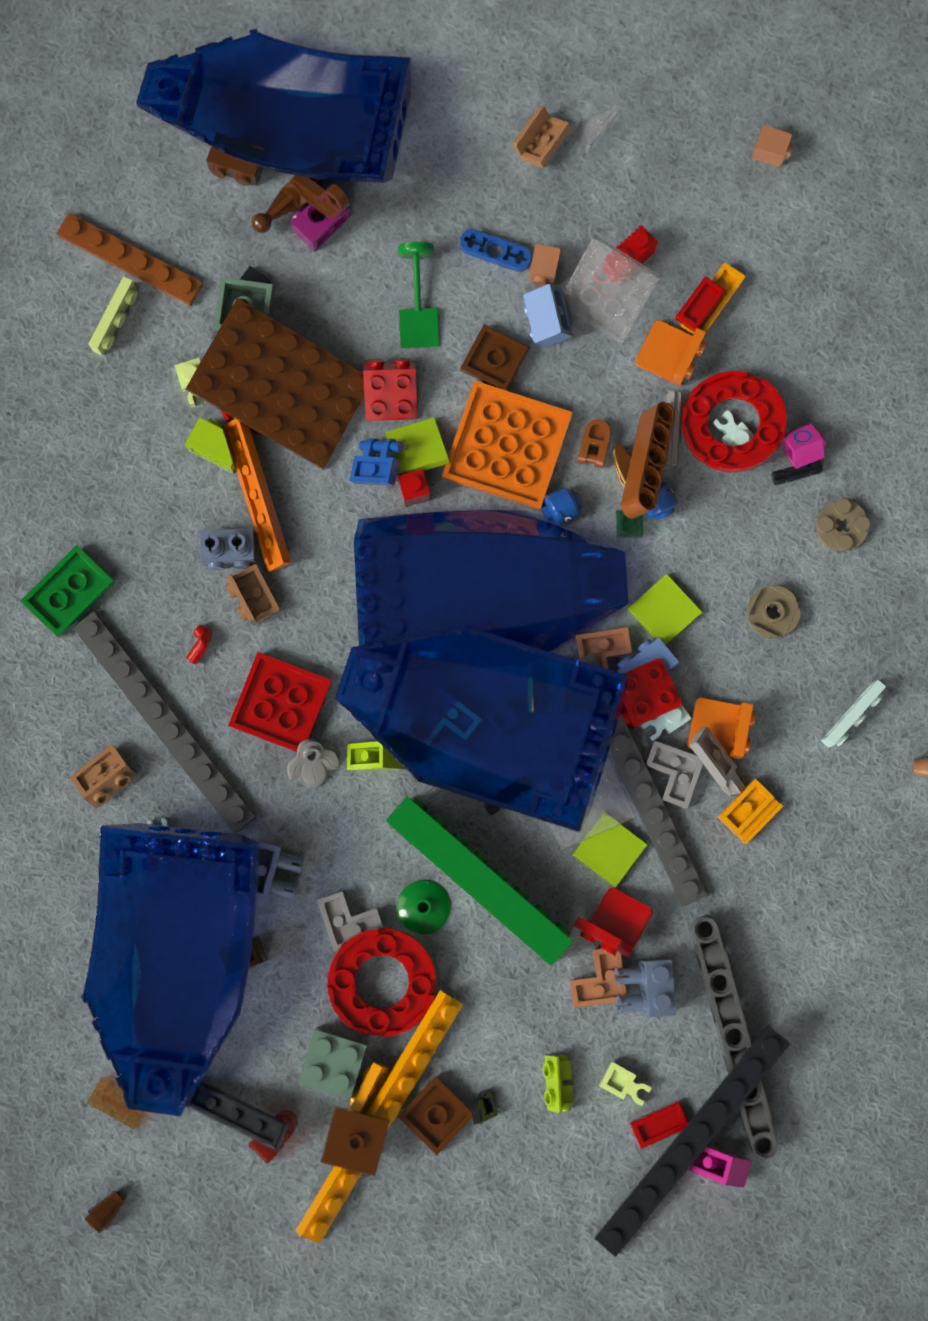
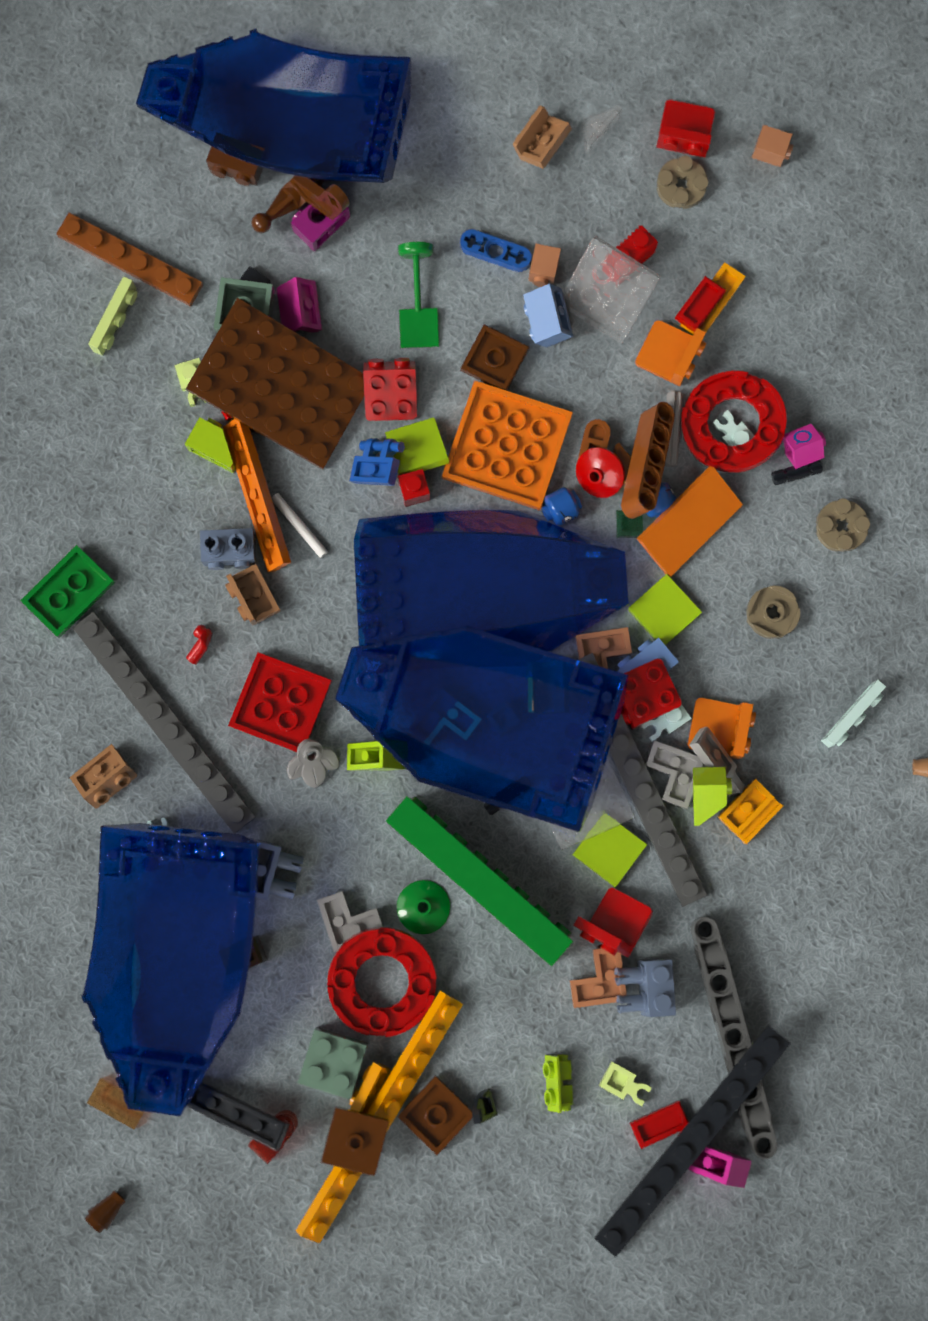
(299, 305): none -> dark pink panel
(299, 525): none -> white bar
(608, 467): none -> red dish
(685, 128): none -> red bracket
(685, 169): none -> dark tan plate
(689, 521): none -> orange tile
(709, 792): none -> lime slope

